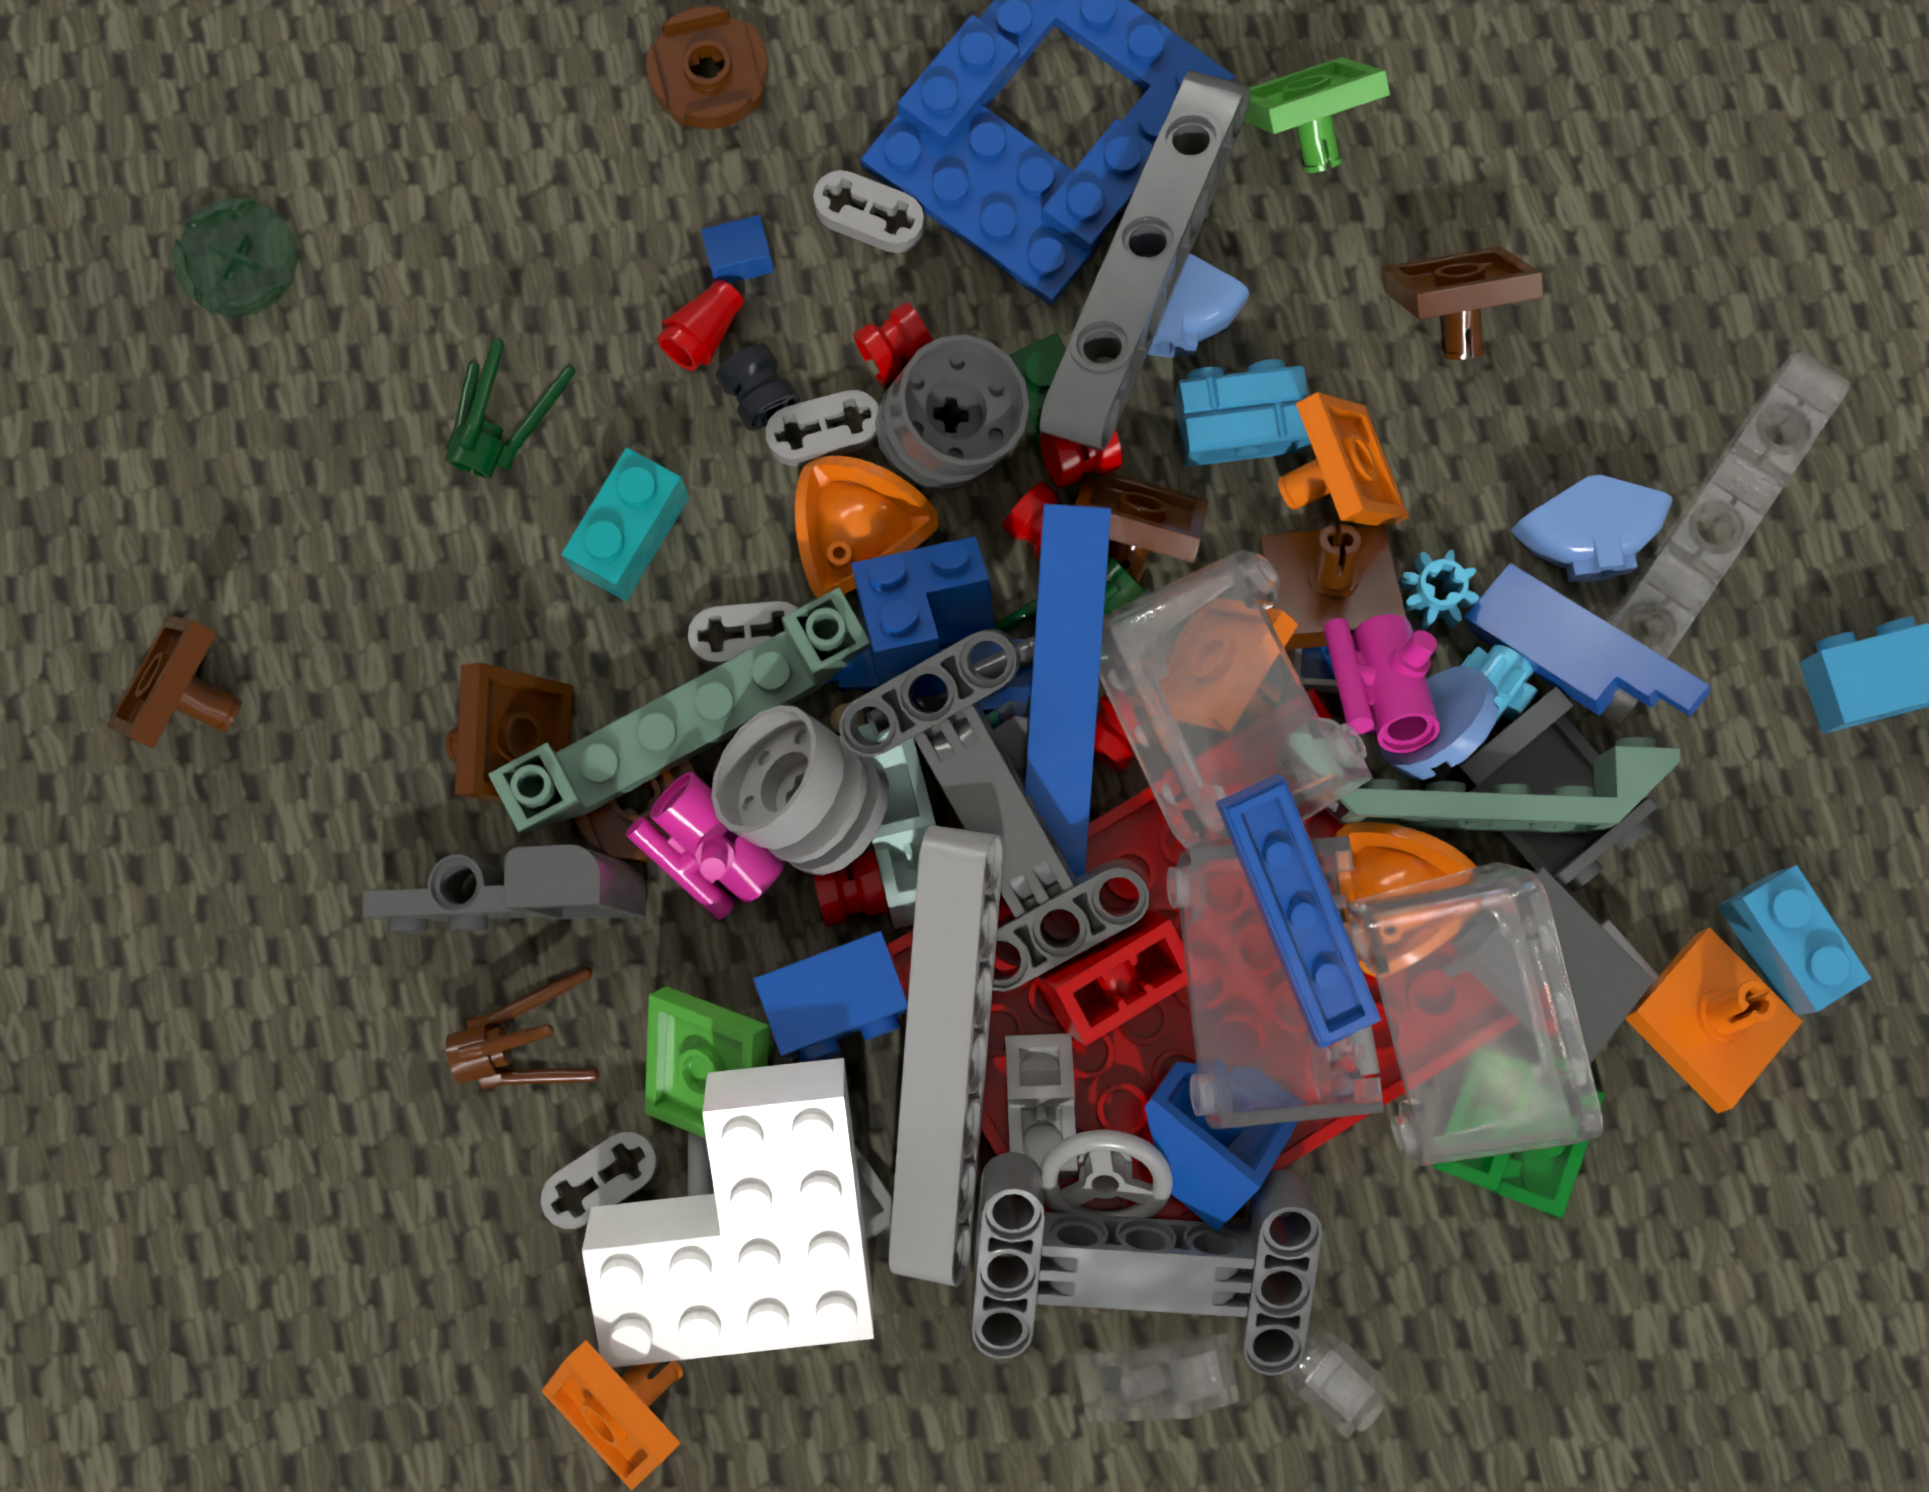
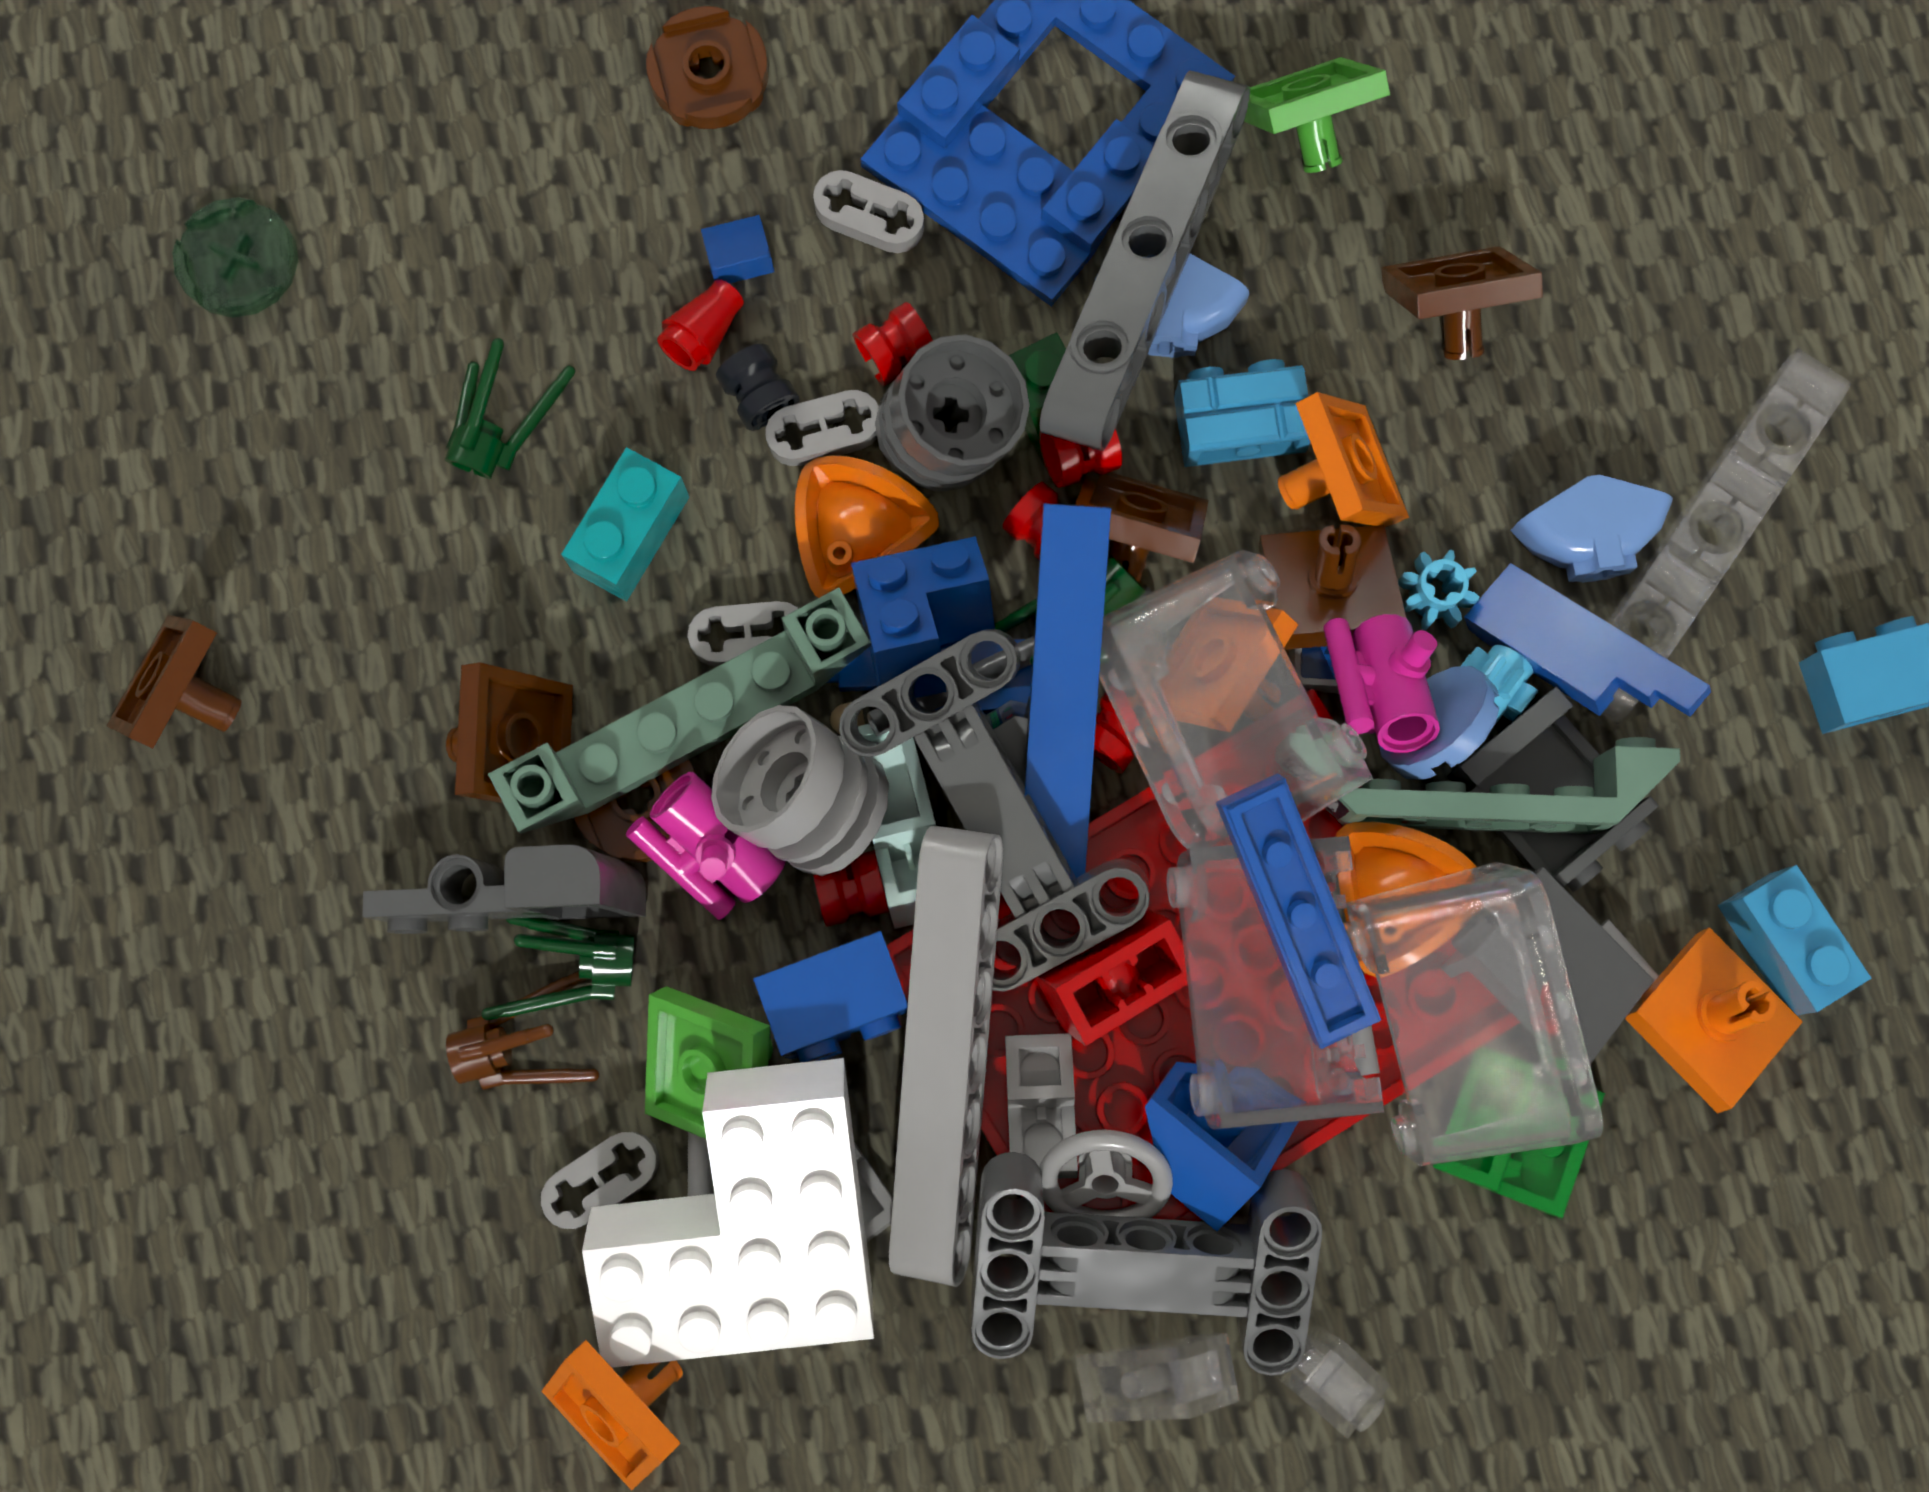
(603, 958): none -> dark green plant

